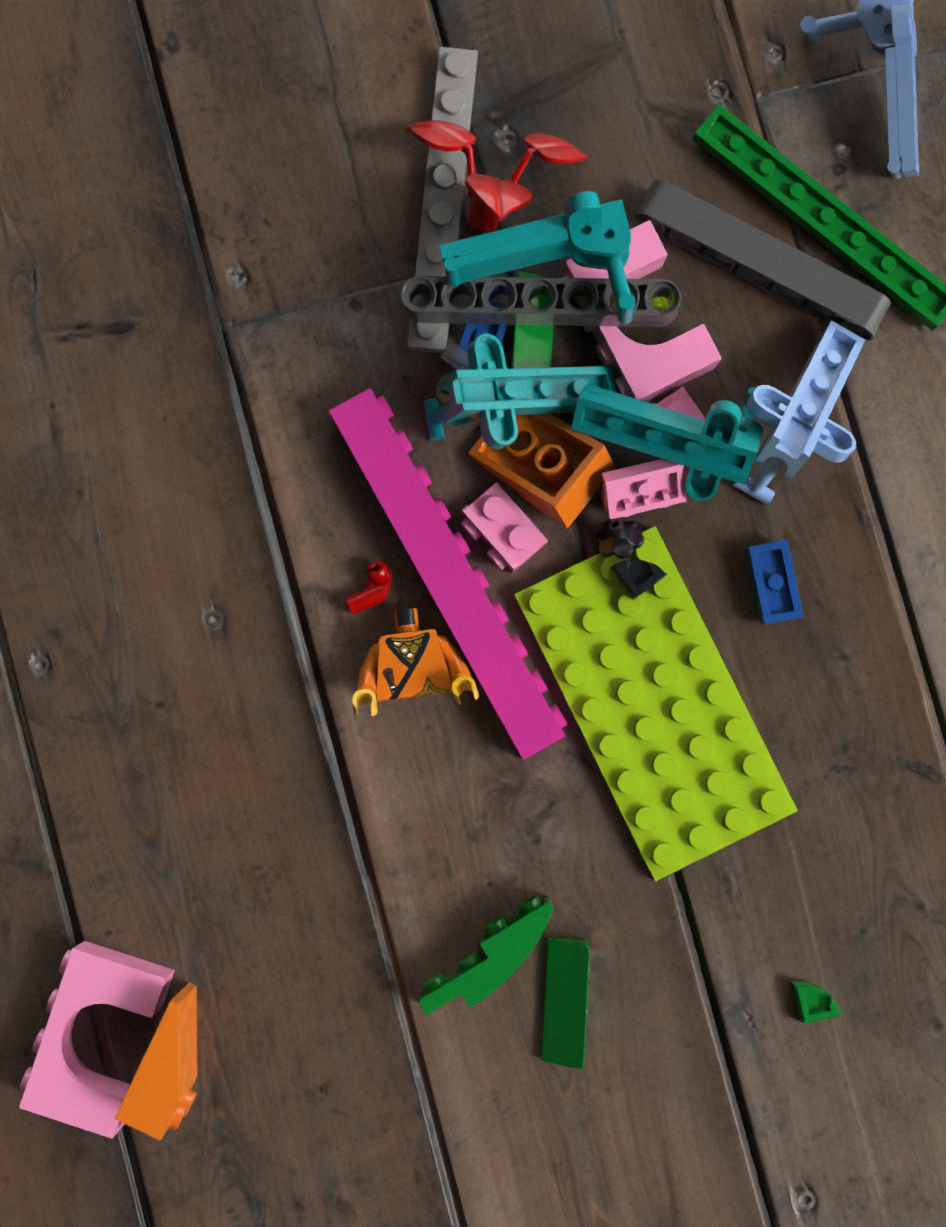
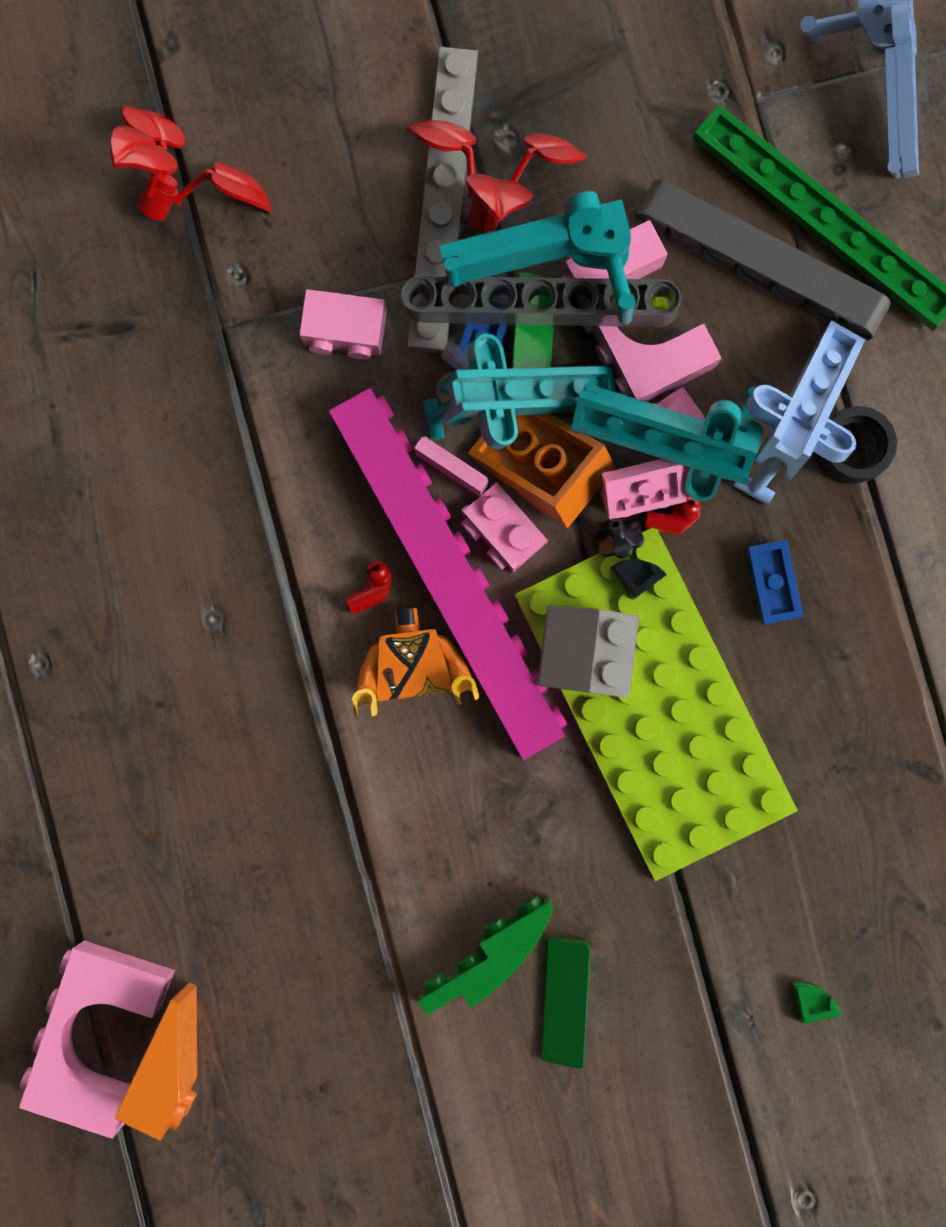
(136, 148): none -> red plant
(343, 324): none -> bright pink brick
(451, 466): none -> bright pink tile
(588, 650): none -> light grey slope
(677, 520): none -> red arm
(886, 441): none -> black tyre

